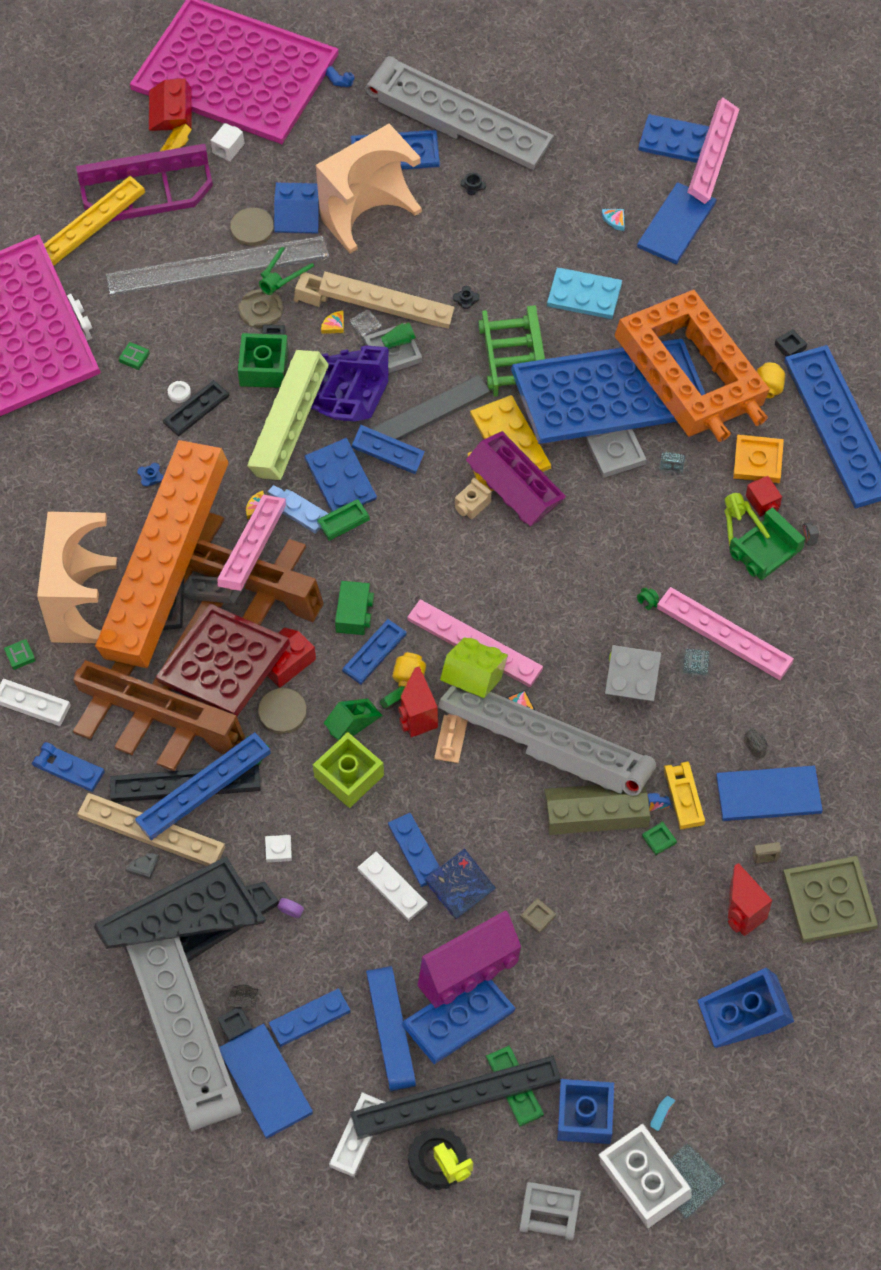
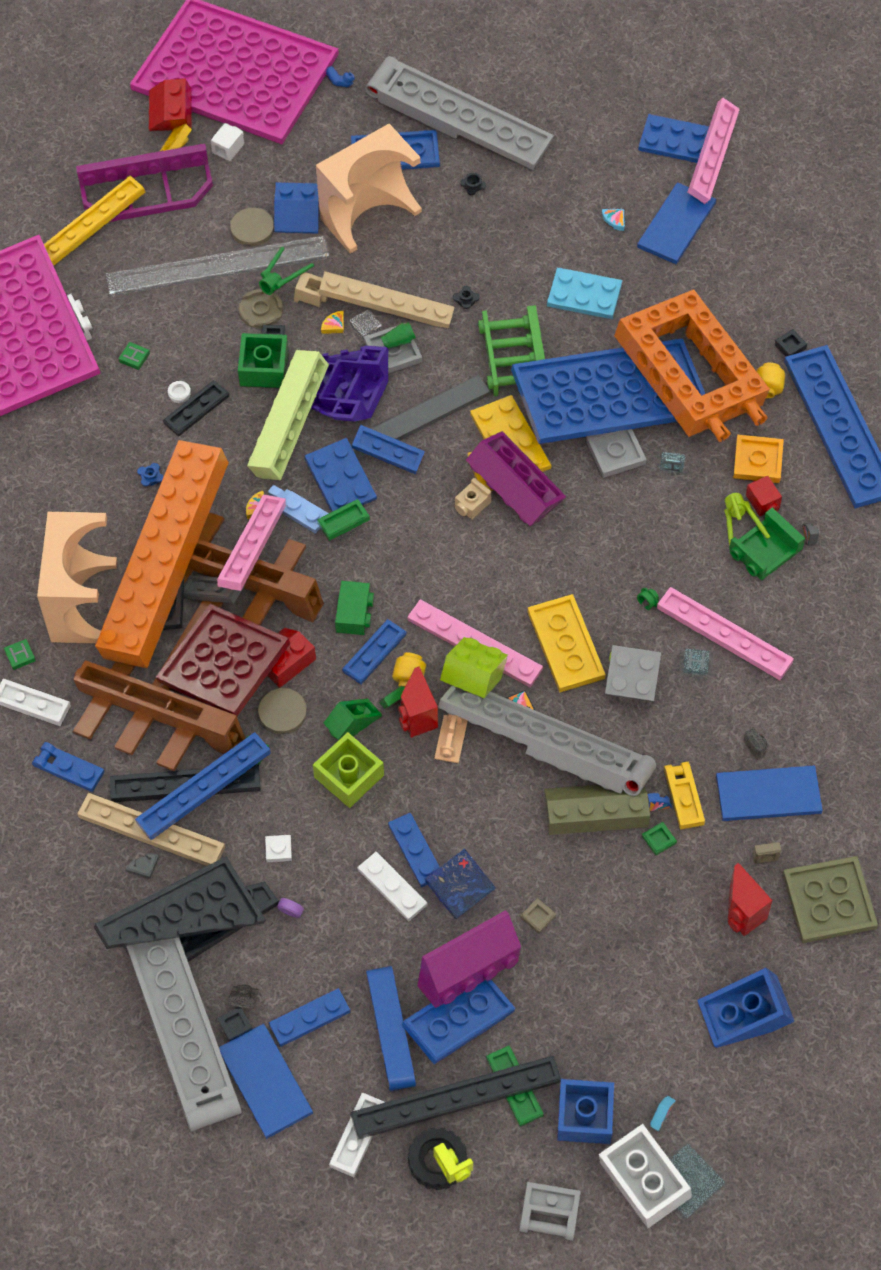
(566, 643): none -> yellow plate

